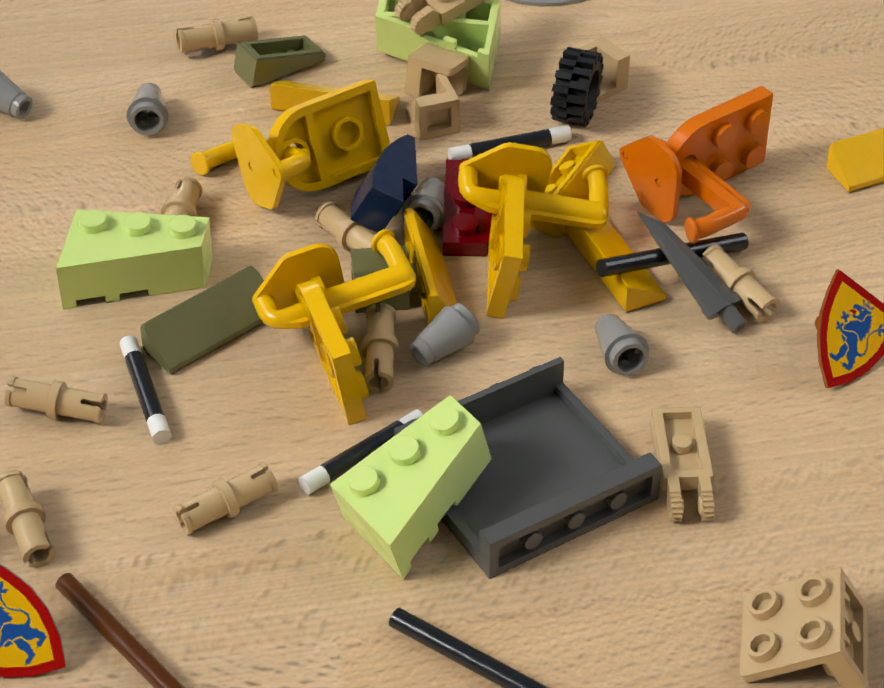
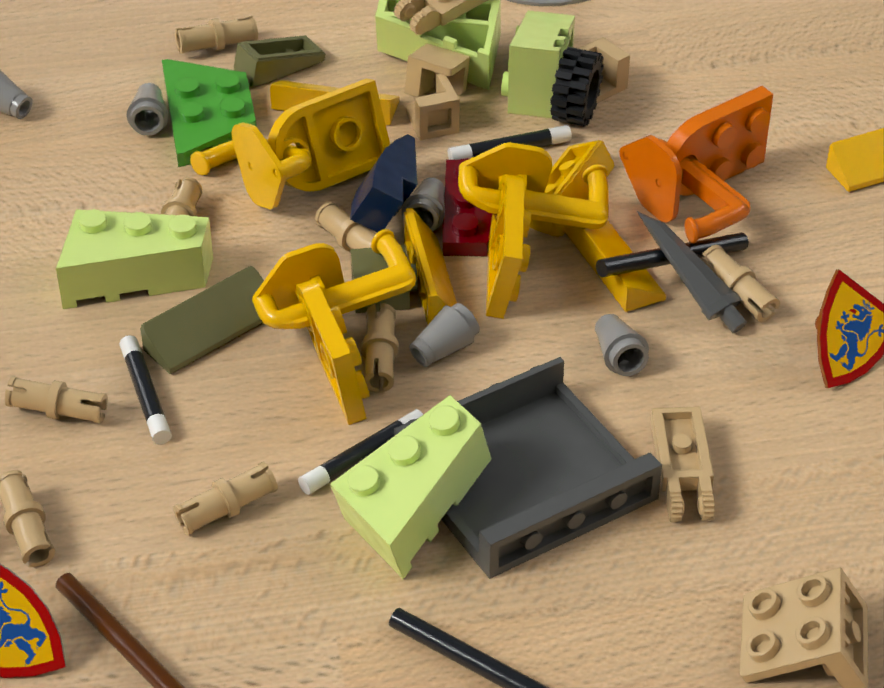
(204, 105): none -> bright green wing
(534, 61): none -> yellowish green wedge

